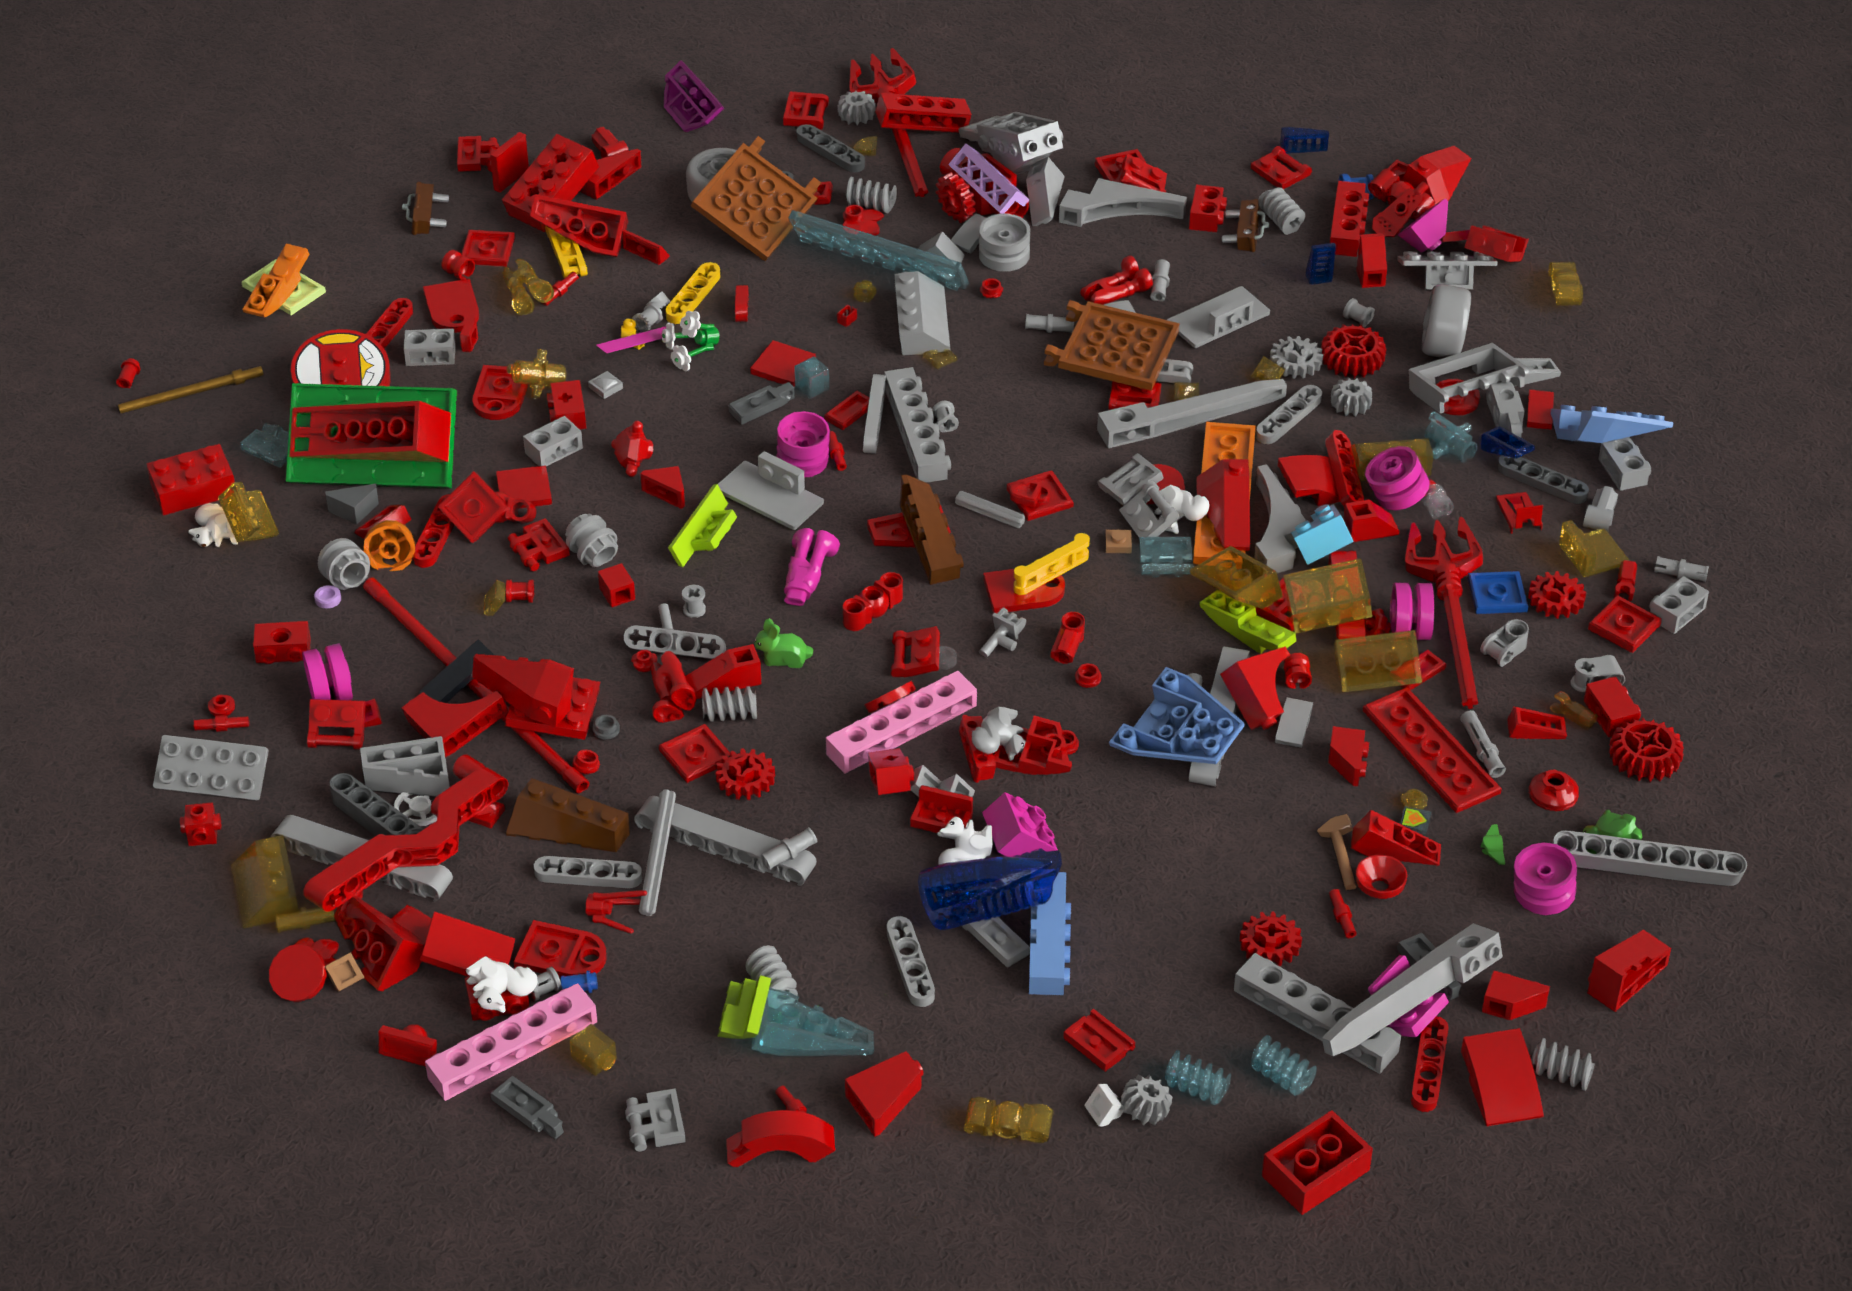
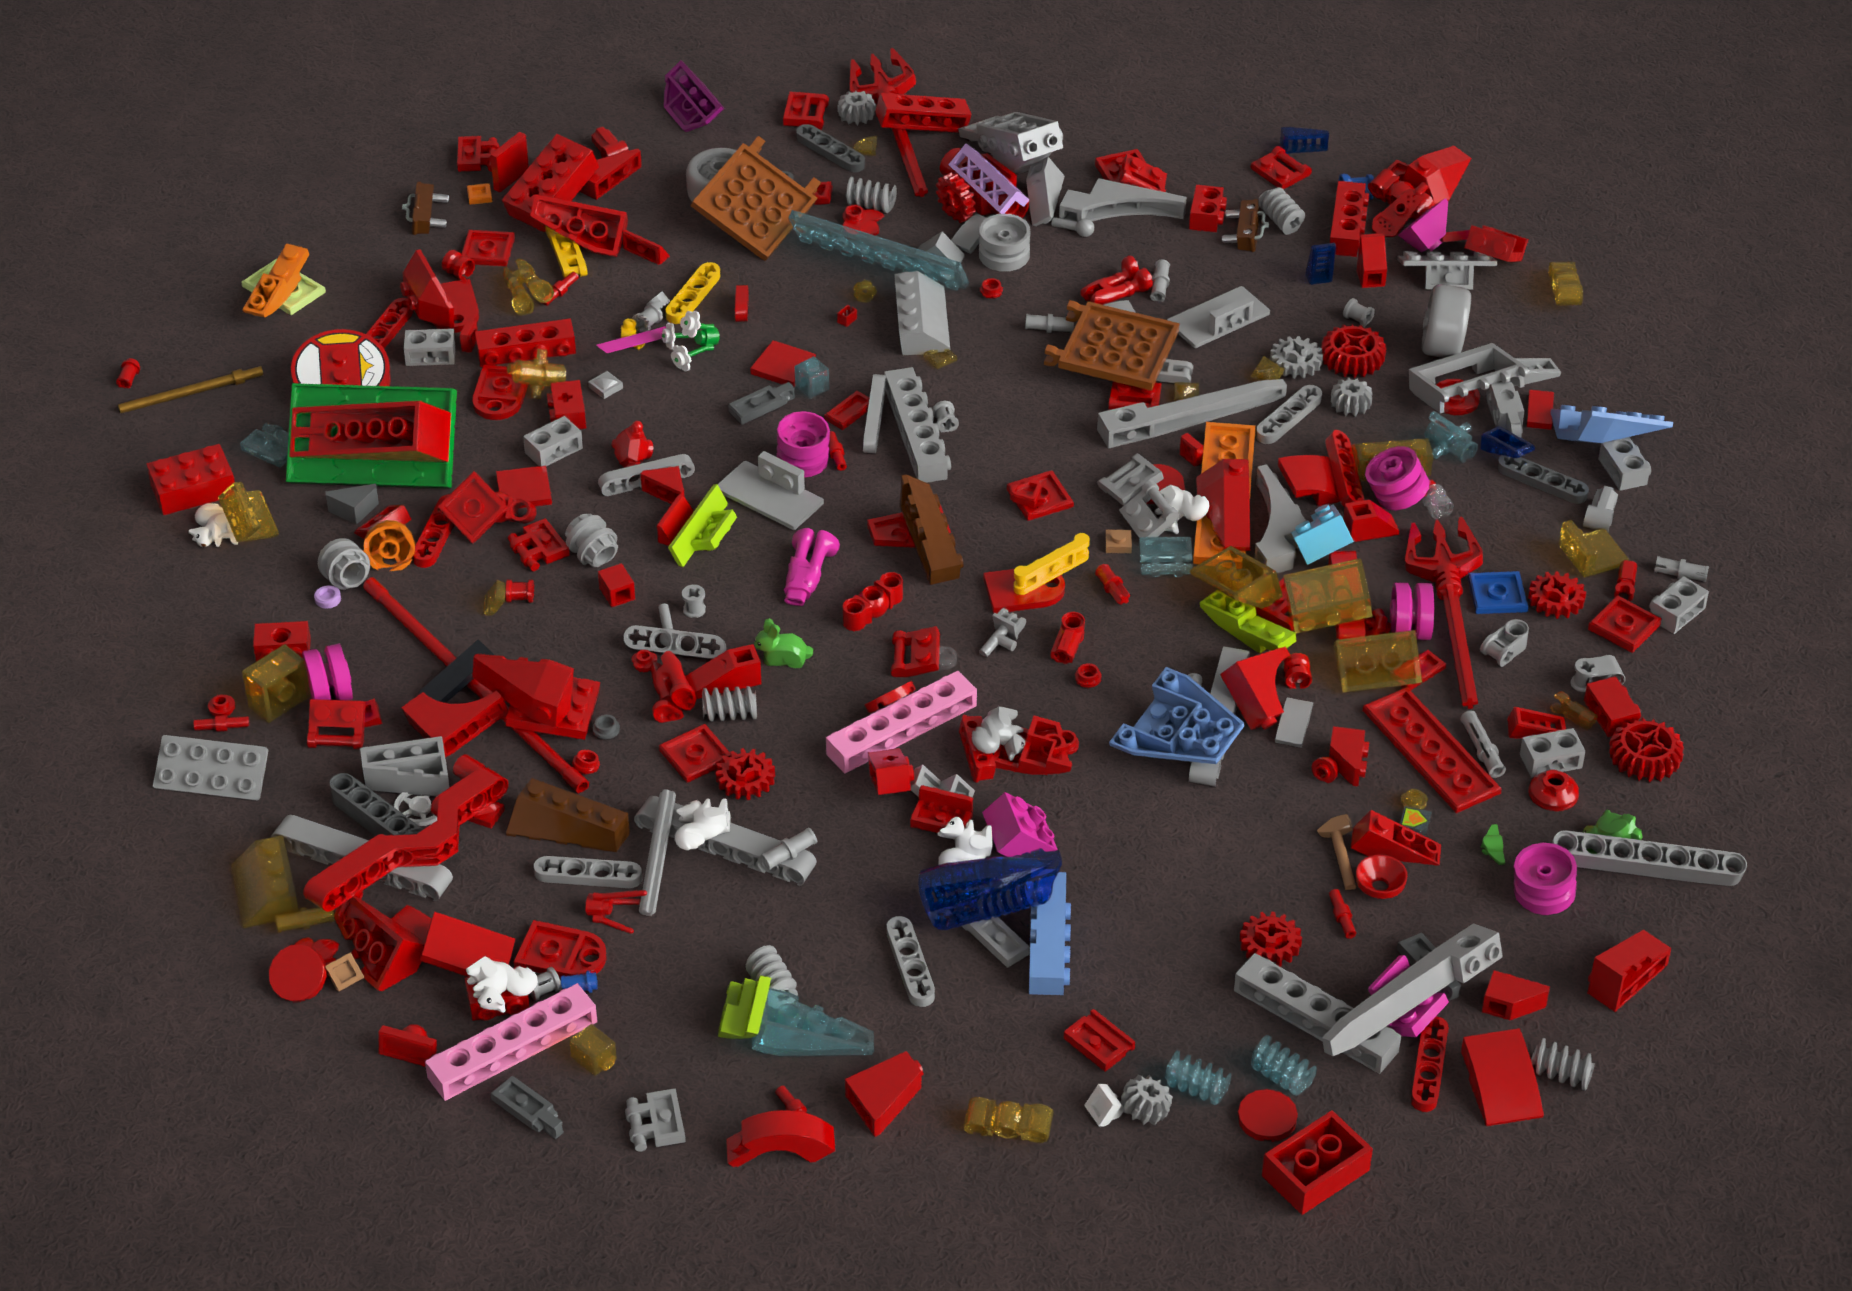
(200, 824): red brick -> none
(276, 683): none -> clear yellow brick
(425, 292): none -> red wedge
(479, 193): none -> orange tile
(523, 341): none -> red brick
(615, 476): none -> light grey beam
(674, 520): none -> red slope
(704, 823): none -> white animal
(990, 509): light grey axle -> none
(1083, 227): none -> light grey bar
(1112, 584): none -> red axle
(1191, 449): none -> red tile
(1267, 1115): none -> red tile
(1325, 769): none -> red plate
(1523, 513): red piece -> none
(1551, 751): none -> light grey brick

